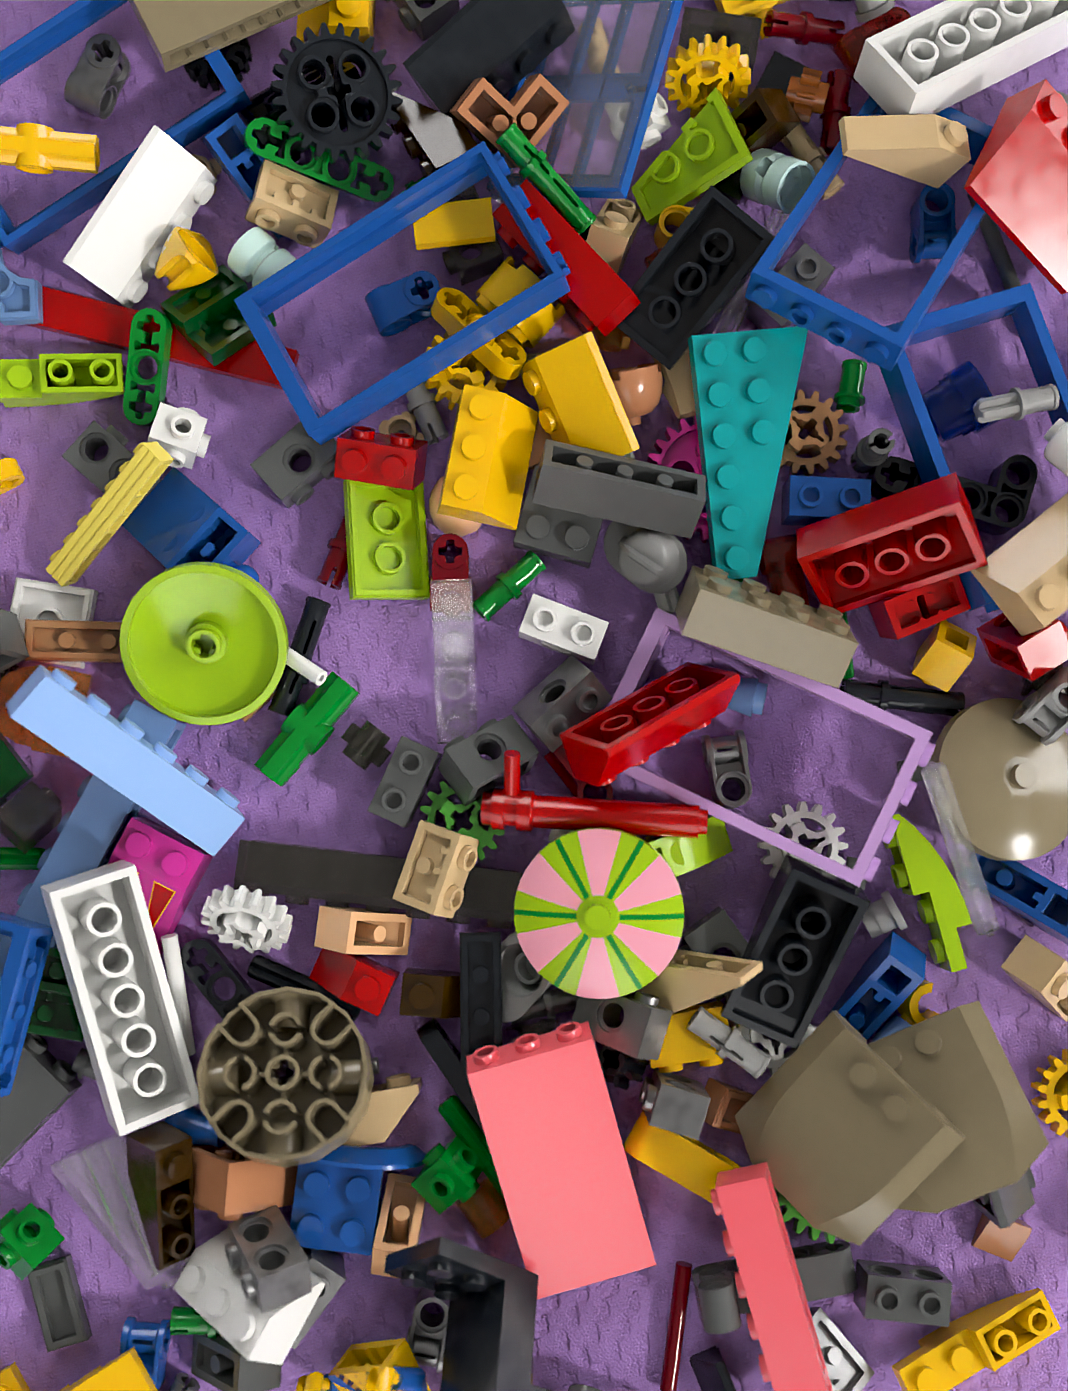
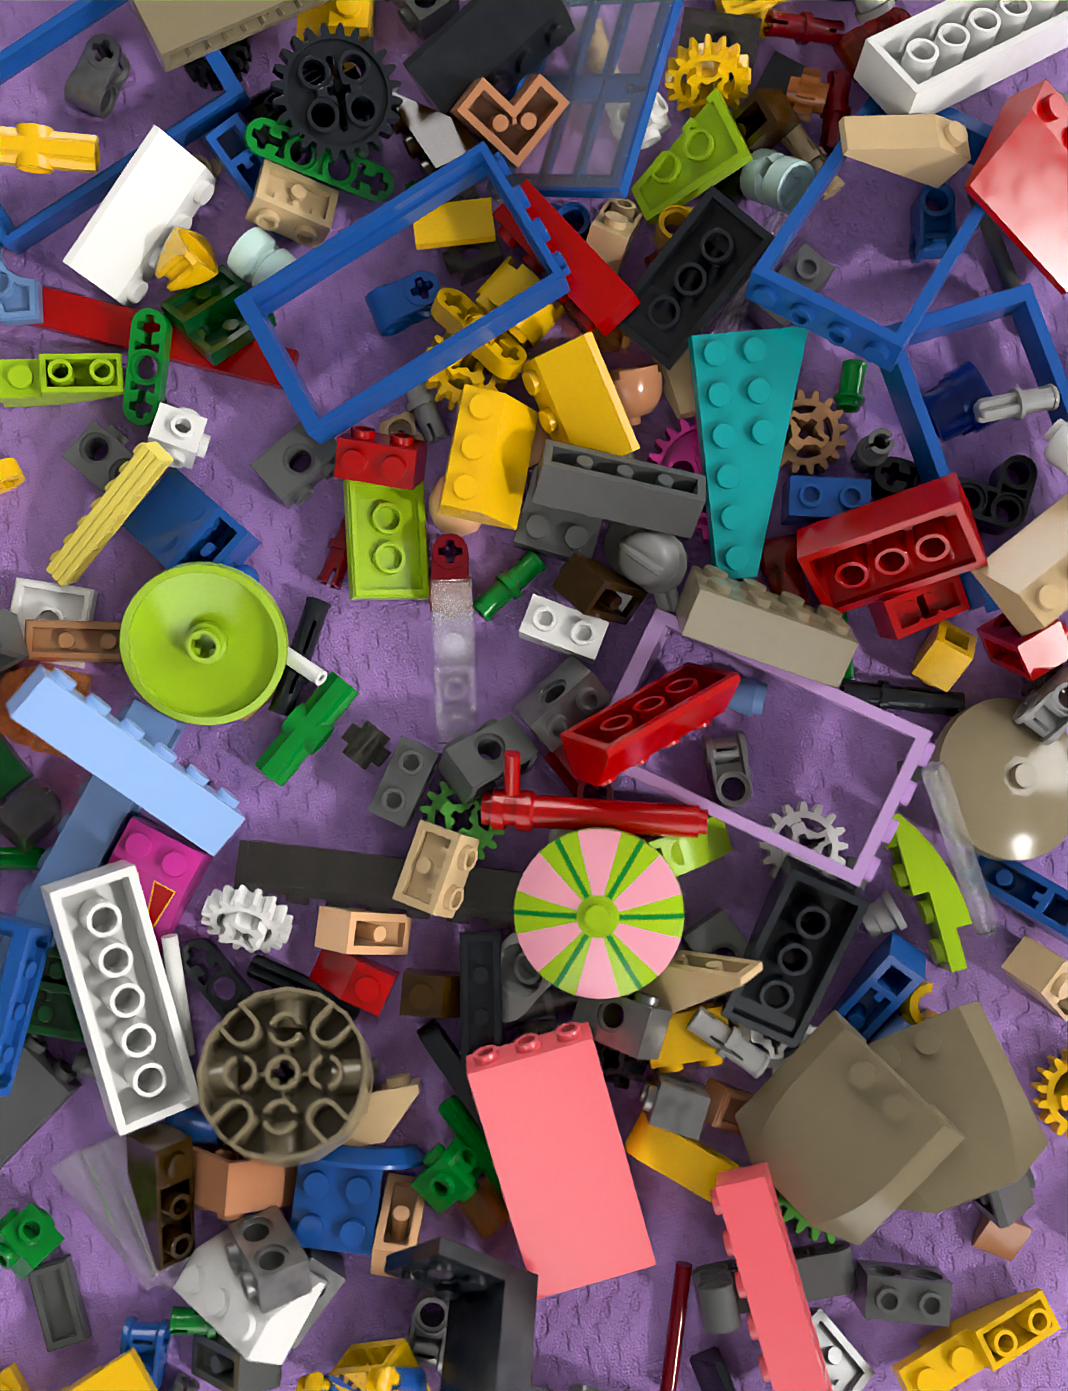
(545, 178): green pin -> none
(598, 590): none -> dark brown slope

